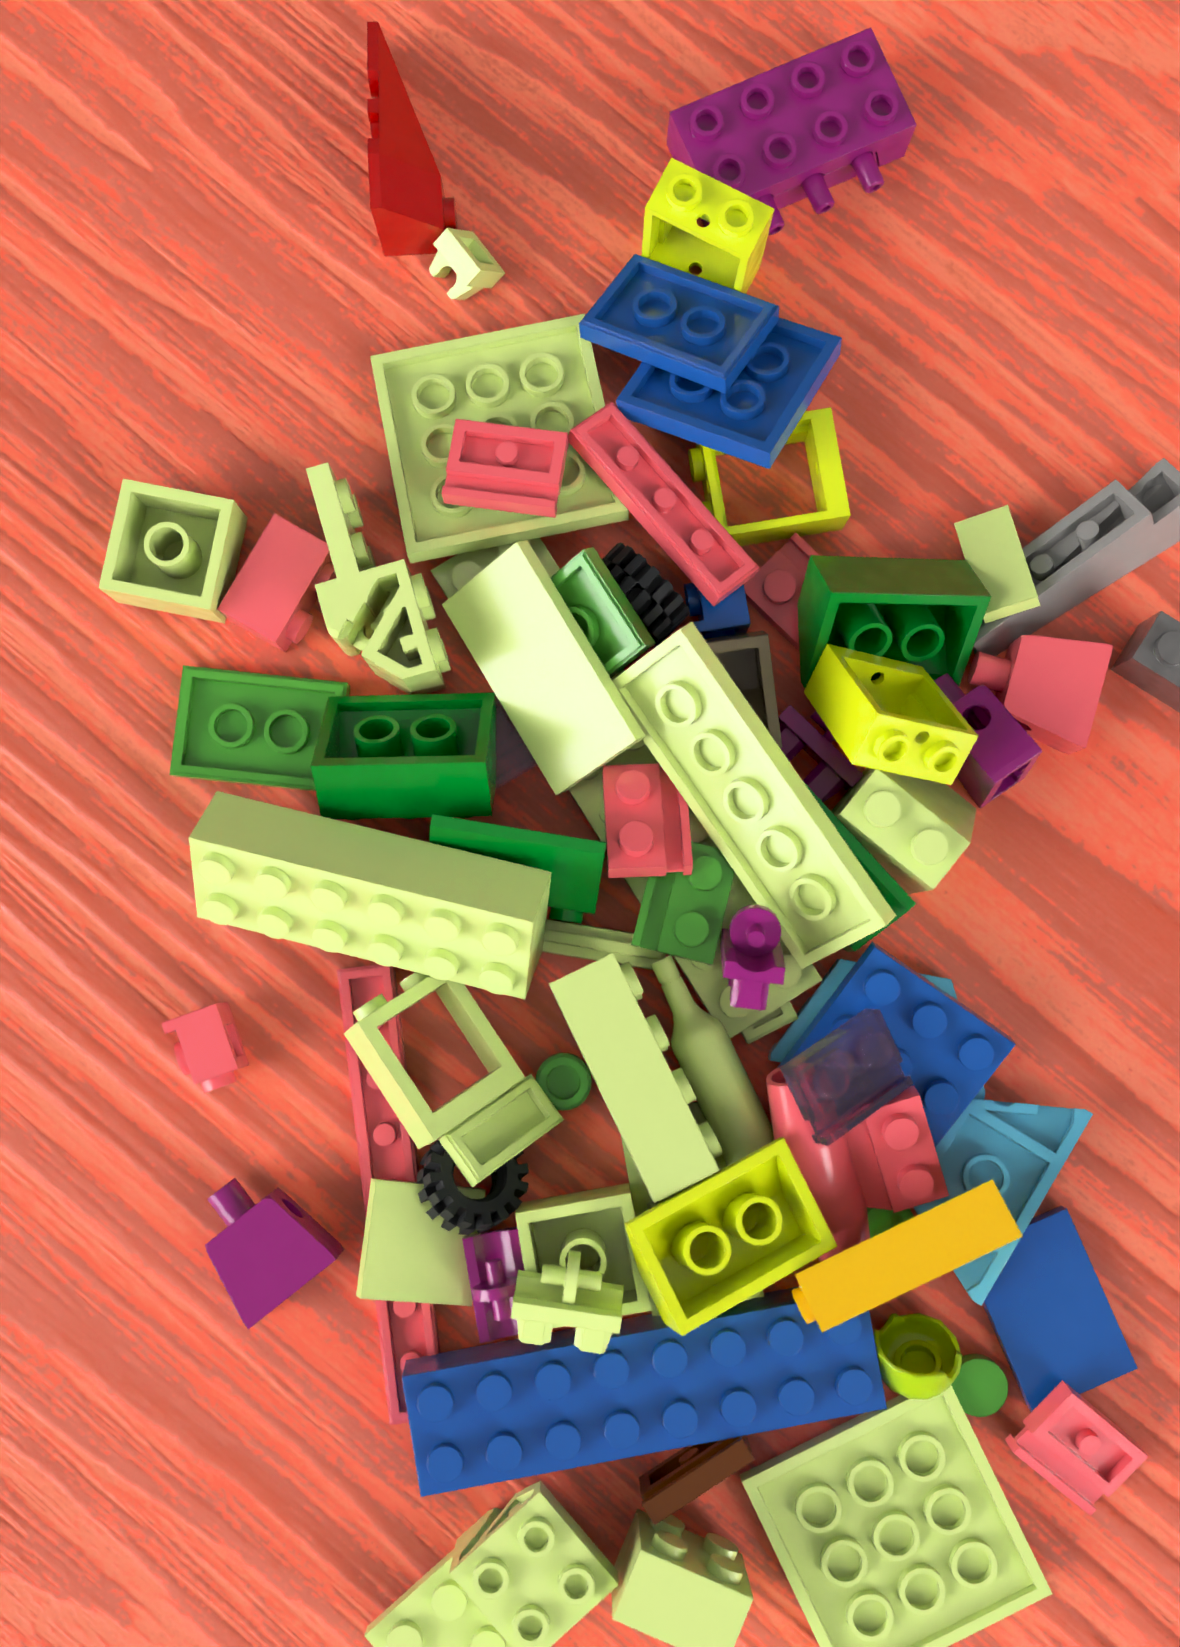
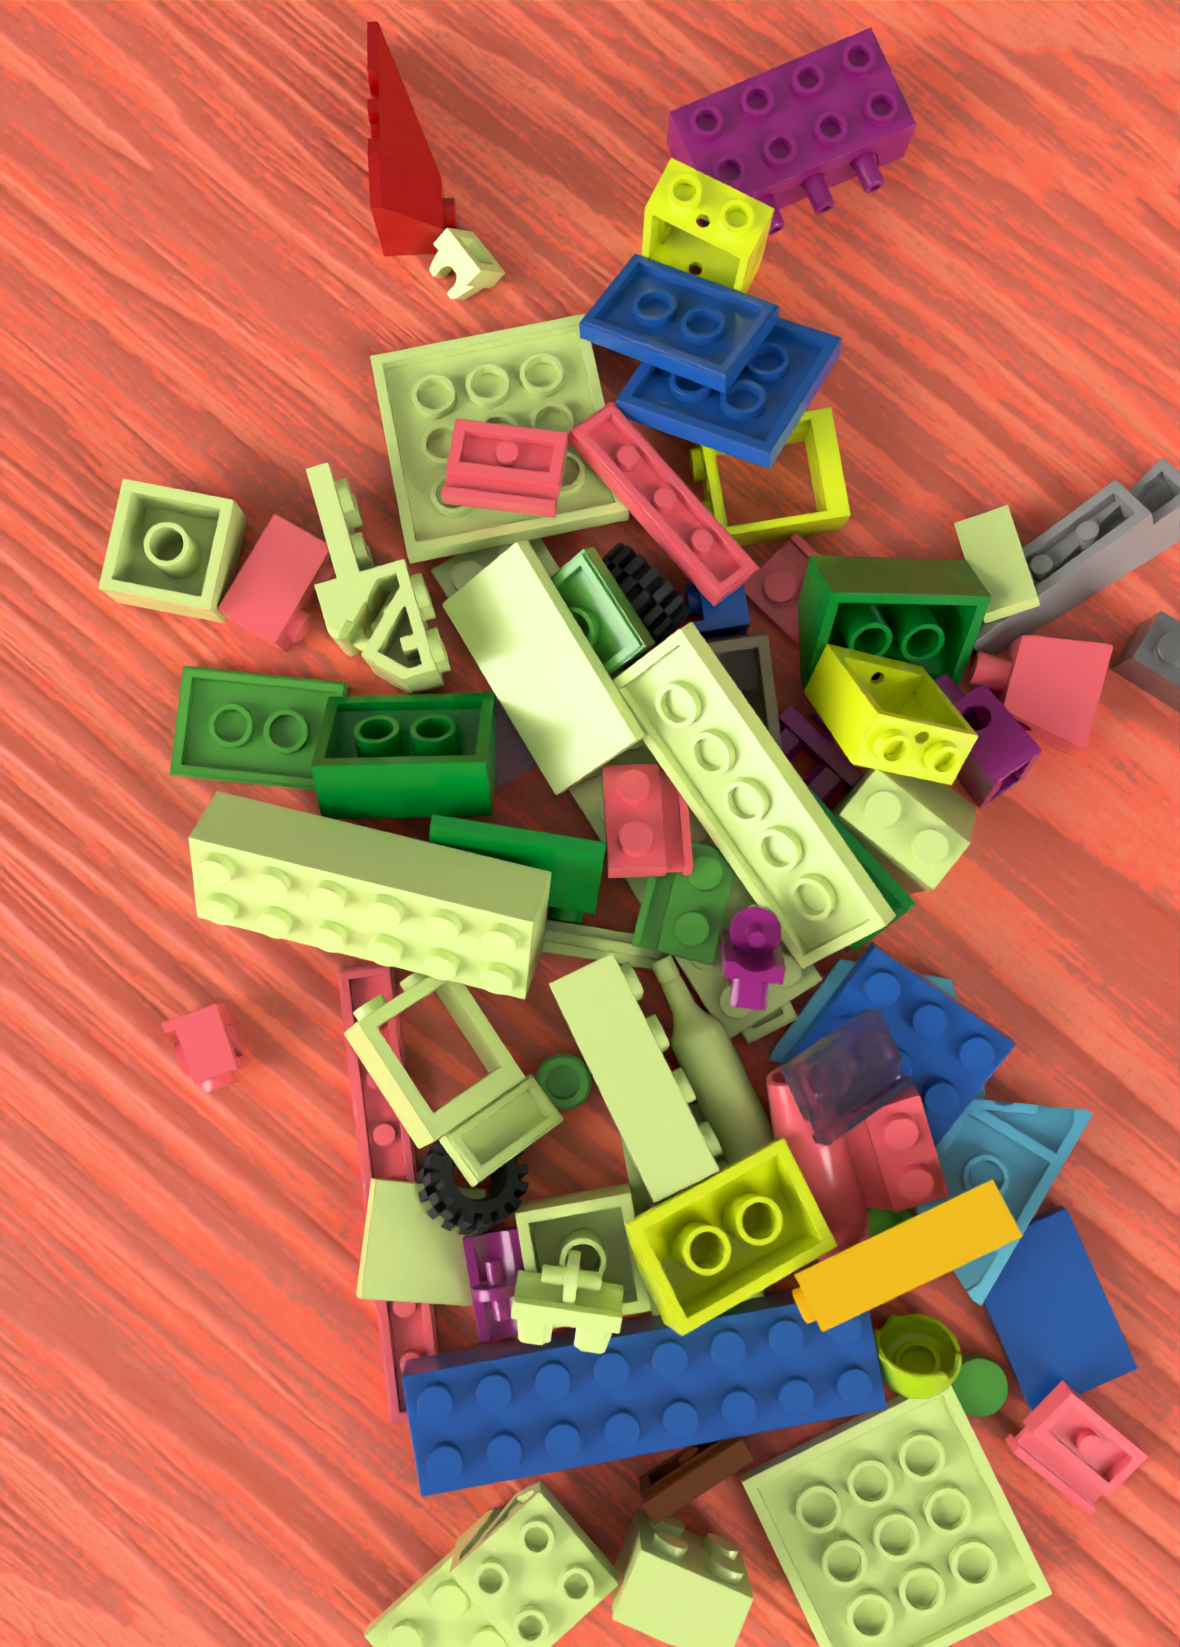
(266, 1249): magenta torso -> none

